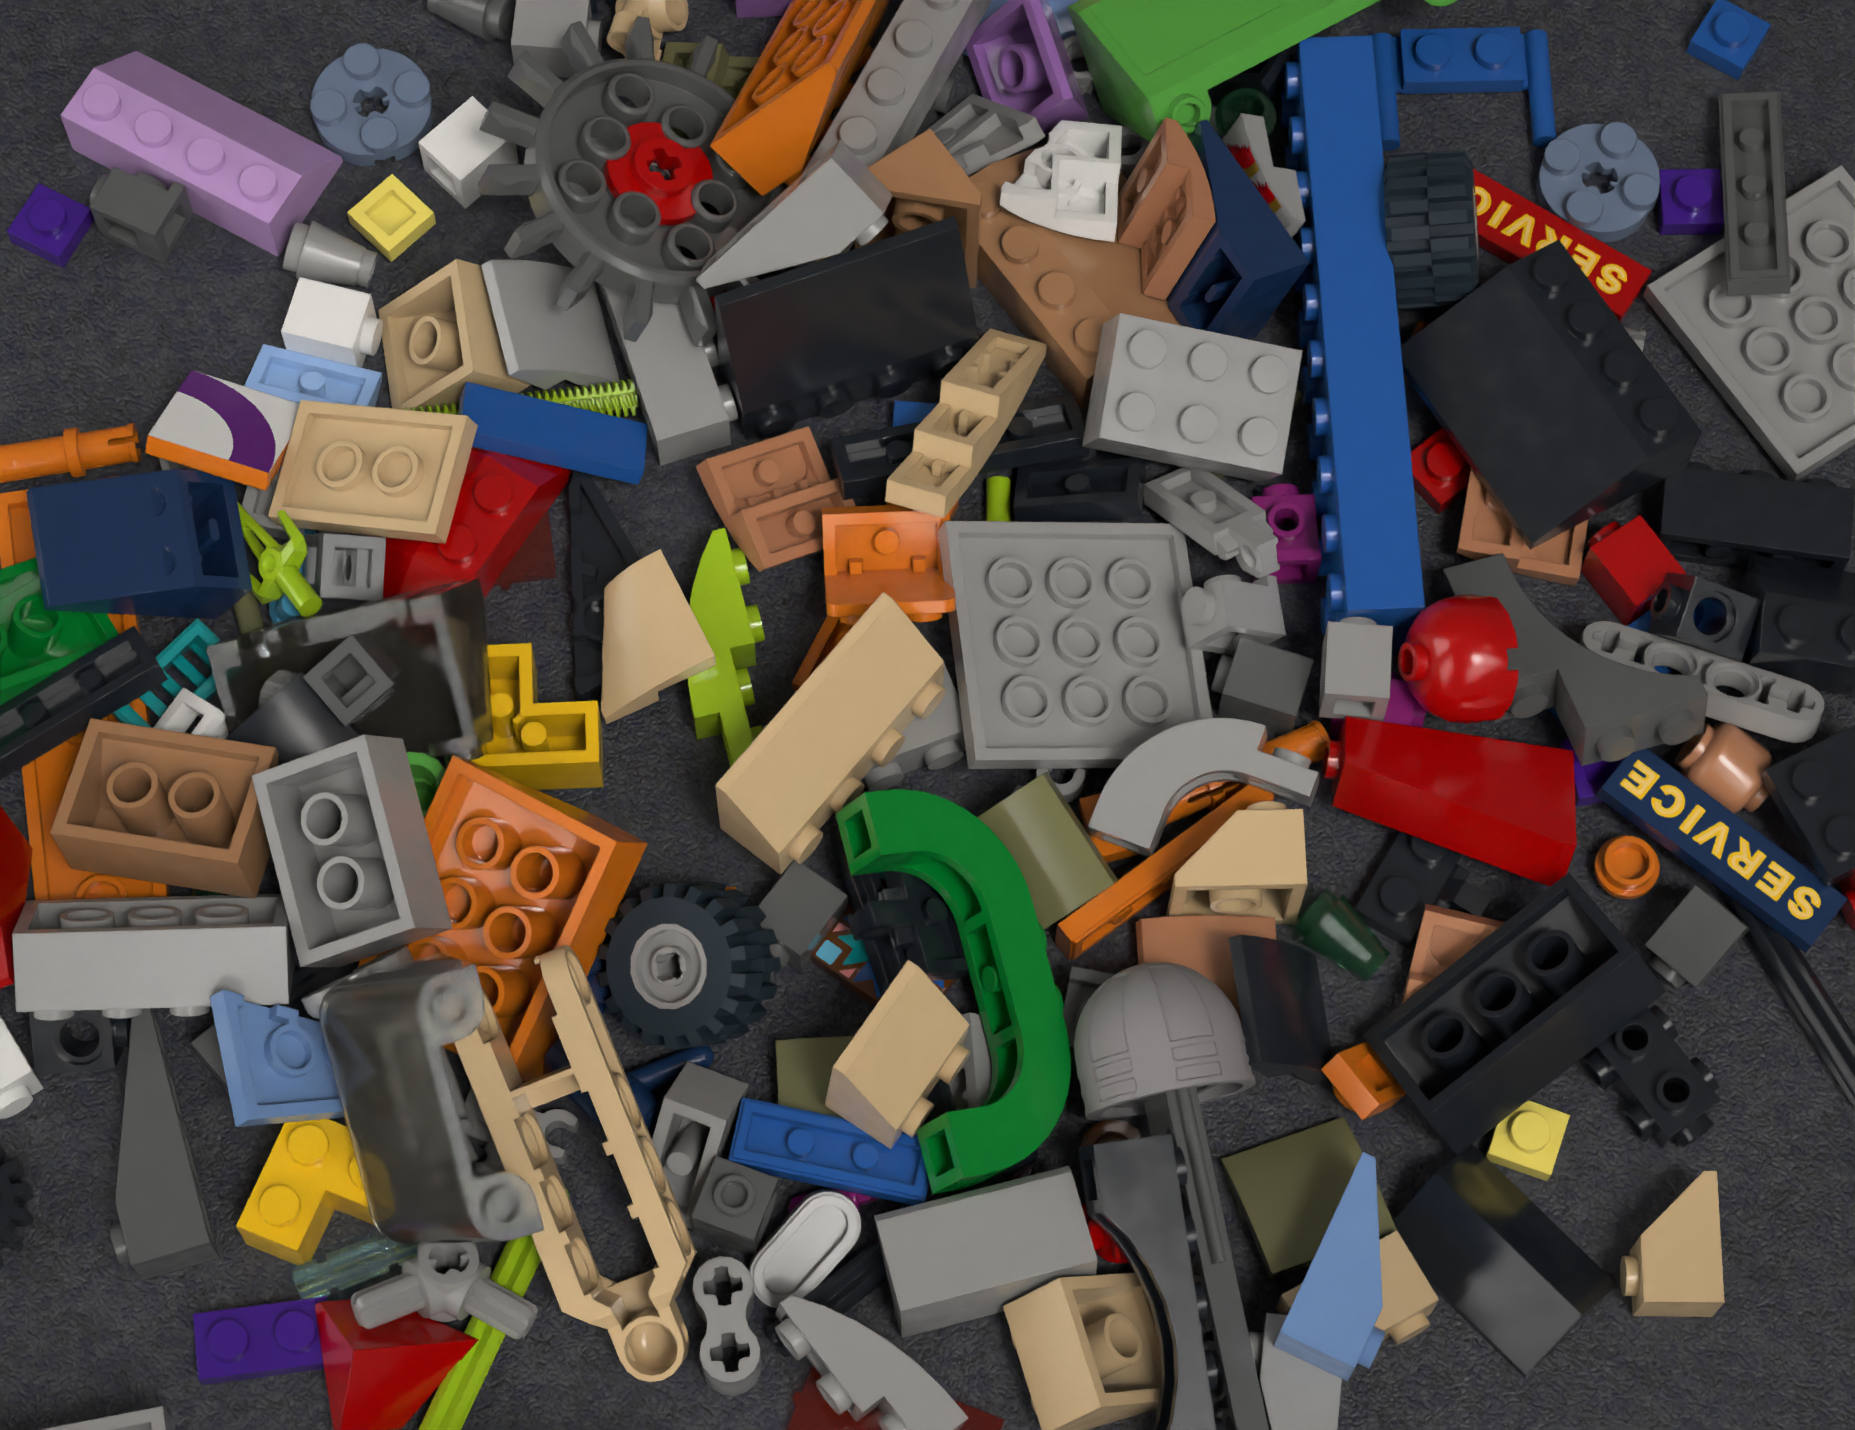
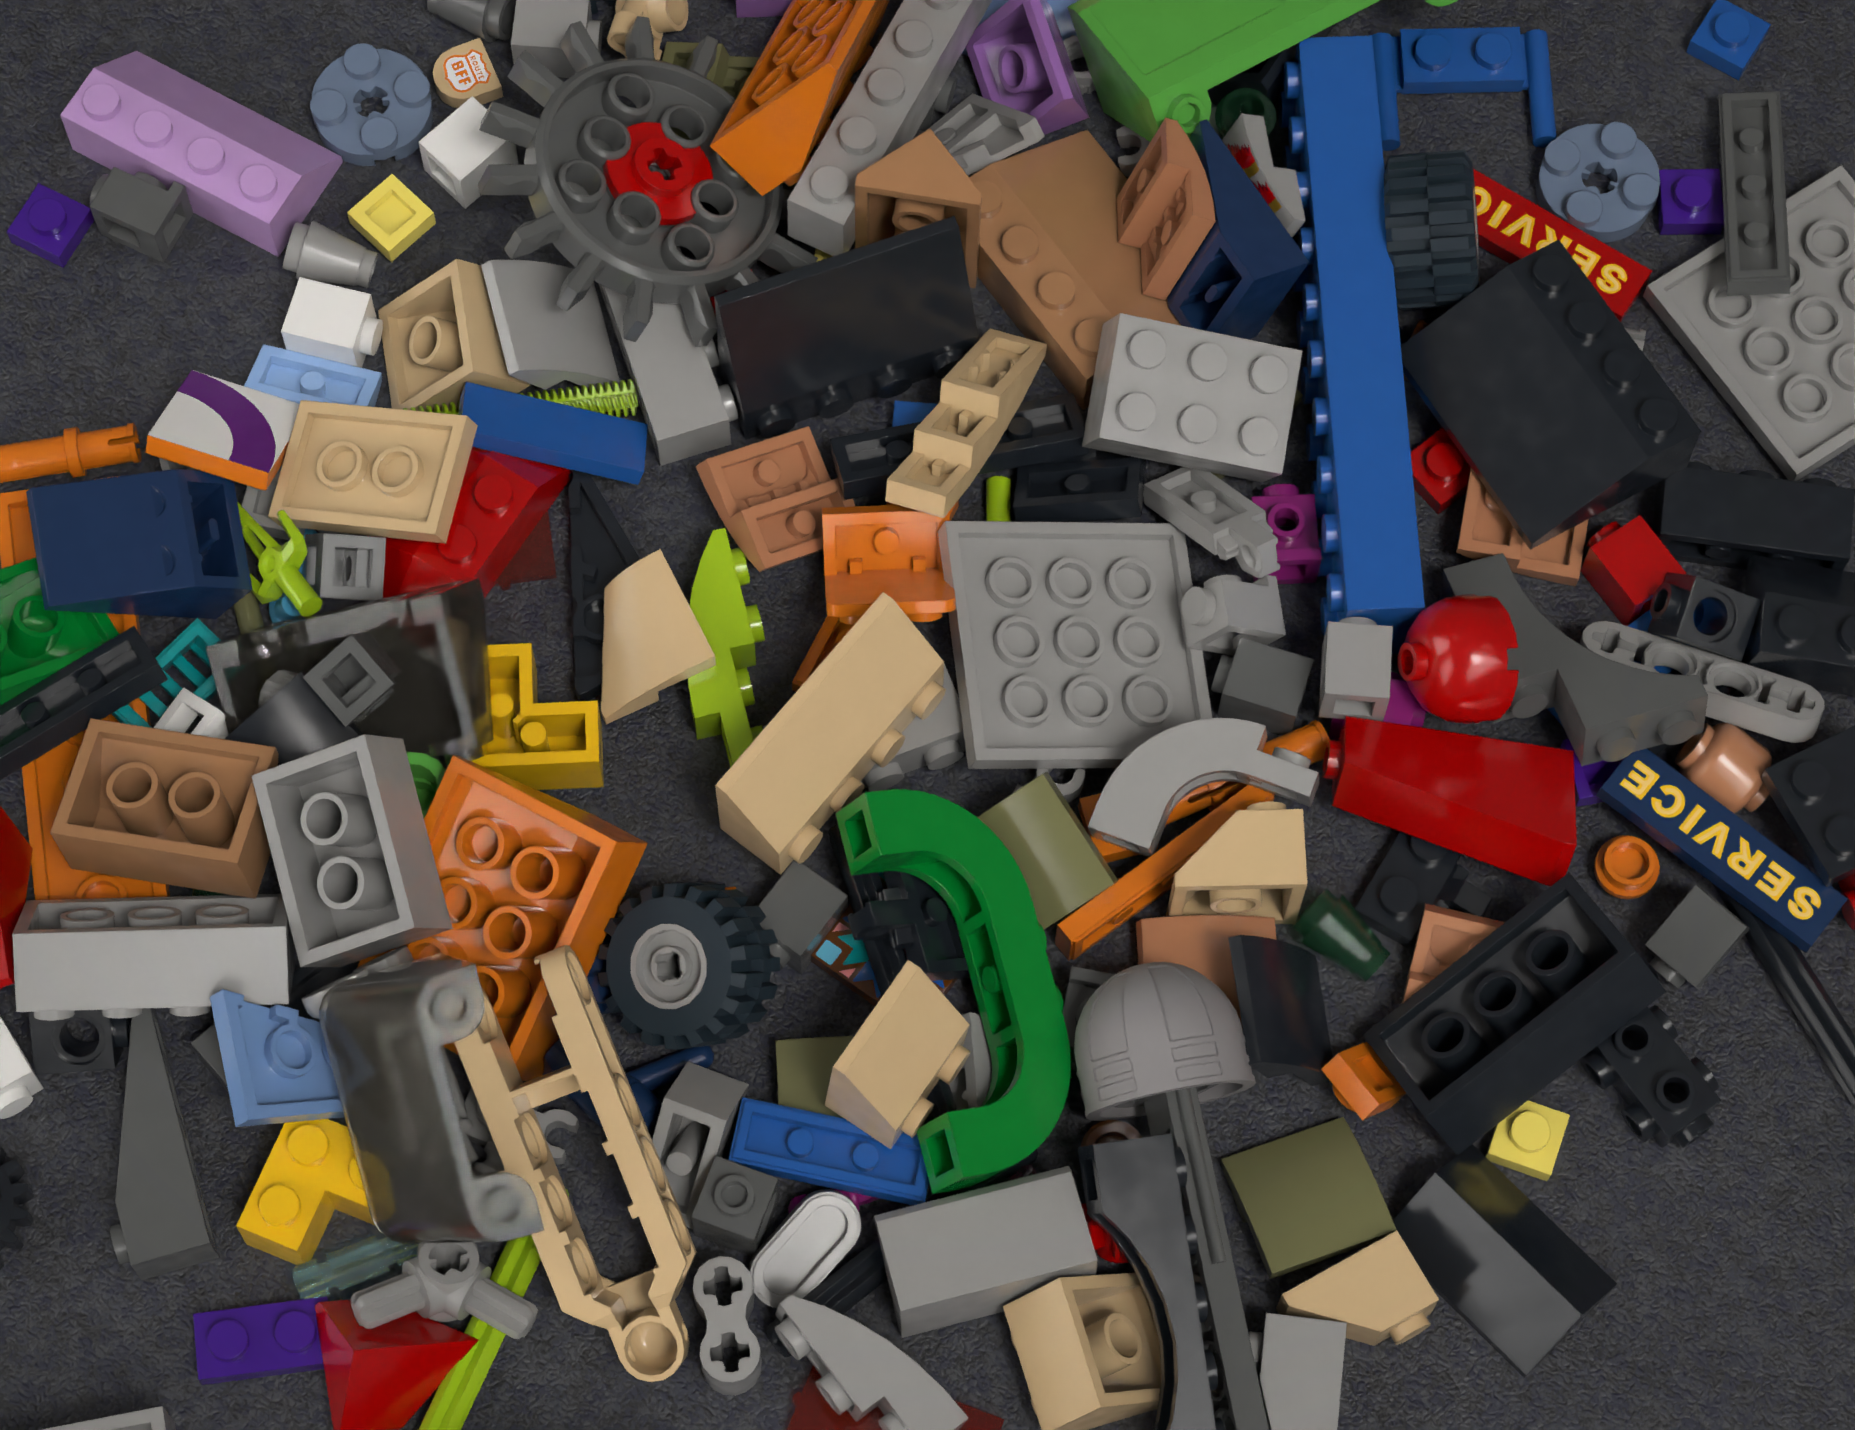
(466, 73): none -> tile
(807, 222): light grey slope -> none
(1071, 181): white slope -> none
(1343, 1287): medium blue slope -> none
(1678, 1258): tan slope -> none

